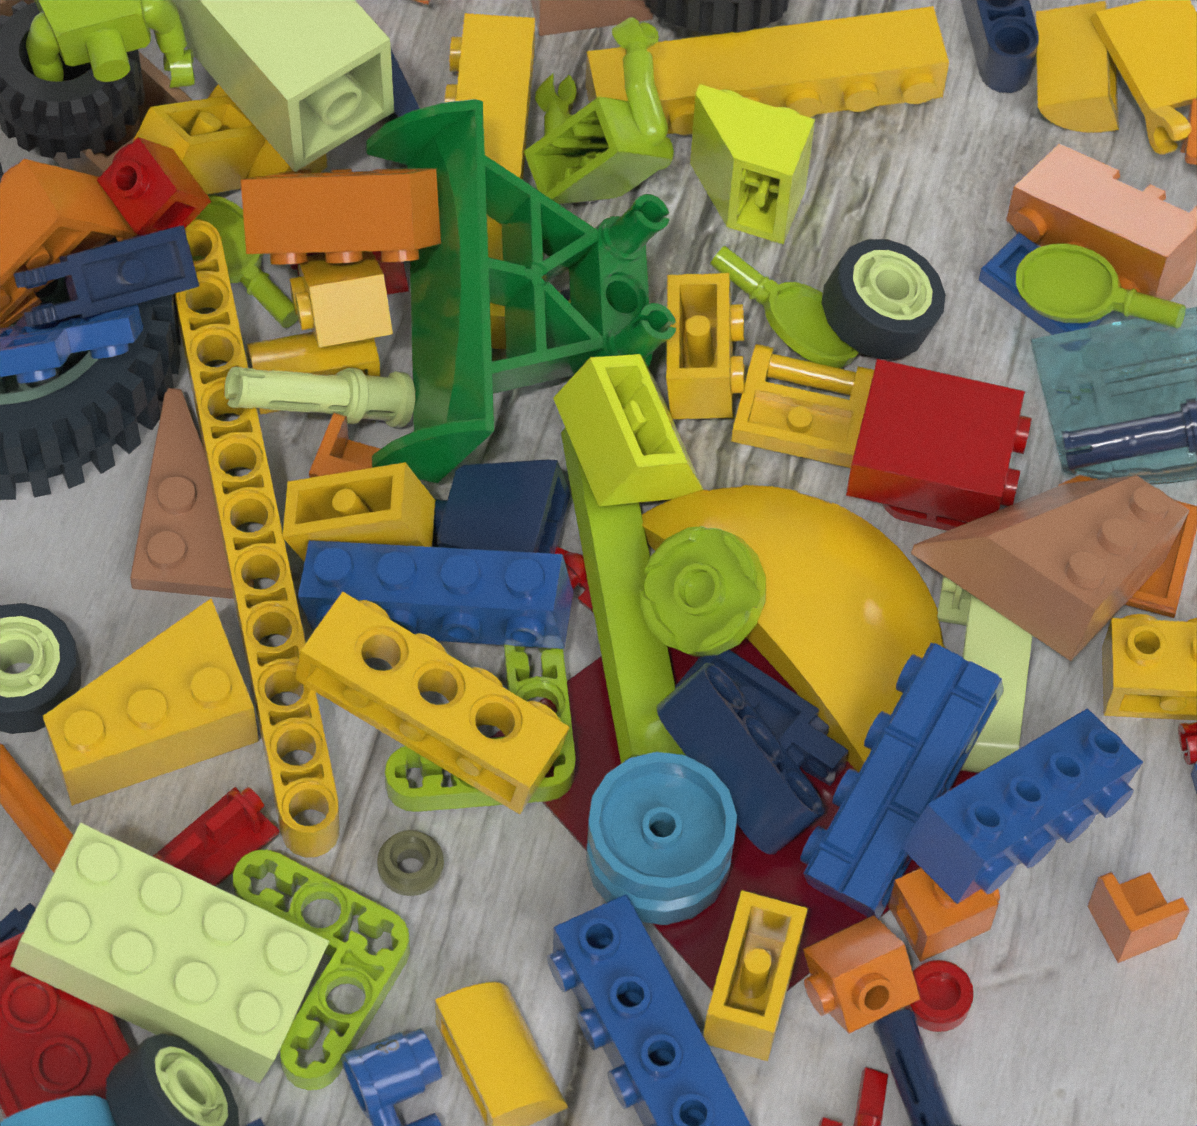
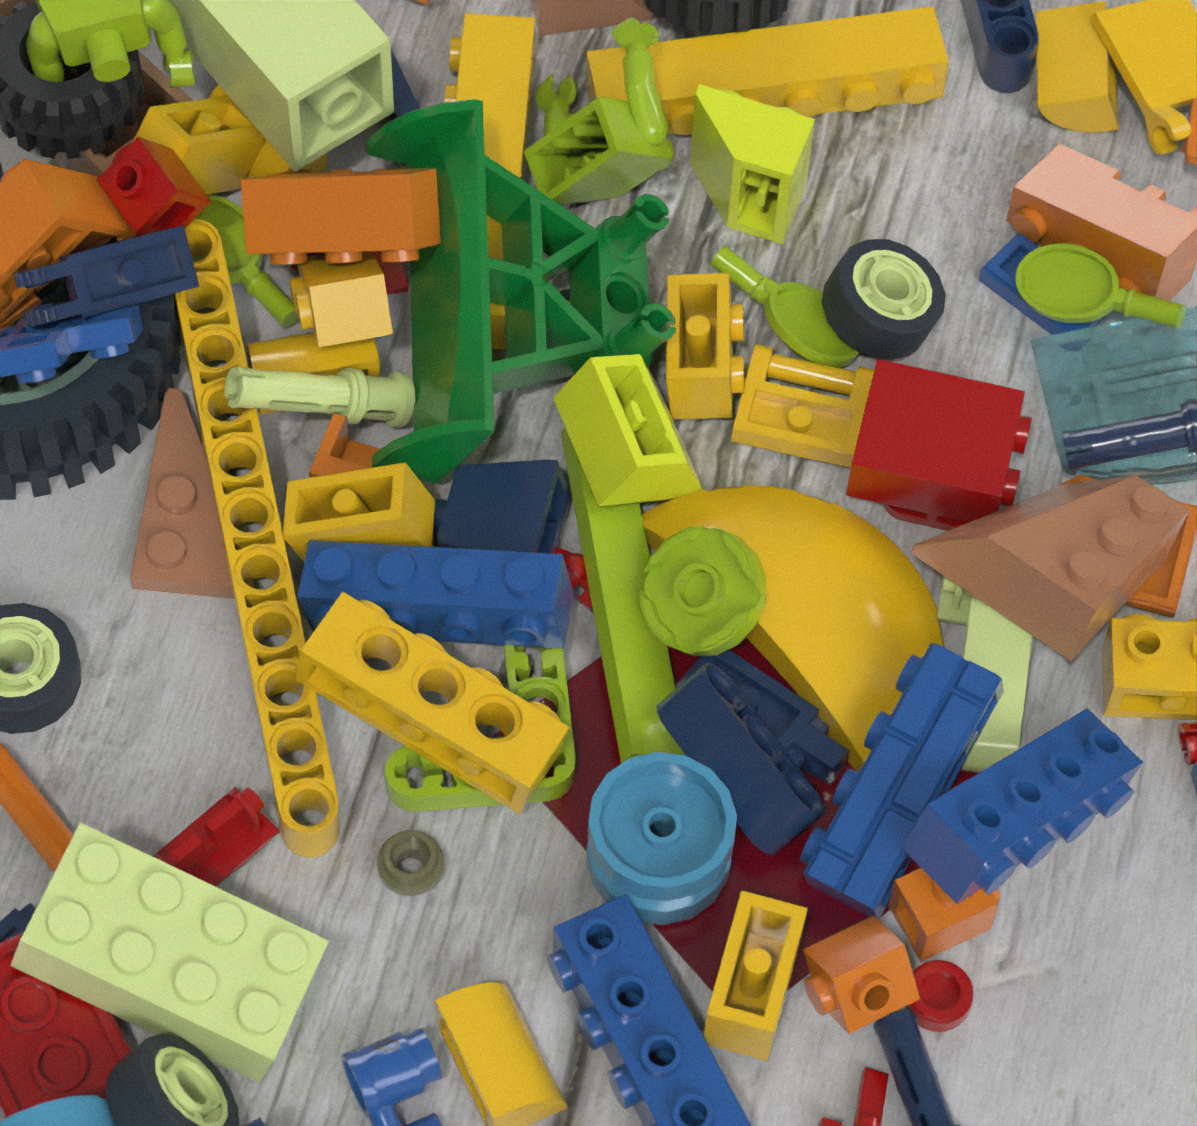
(154, 711): yellow wedge -> none
(348, 964): lime beam -> none
(1135, 915): orange panel -> none

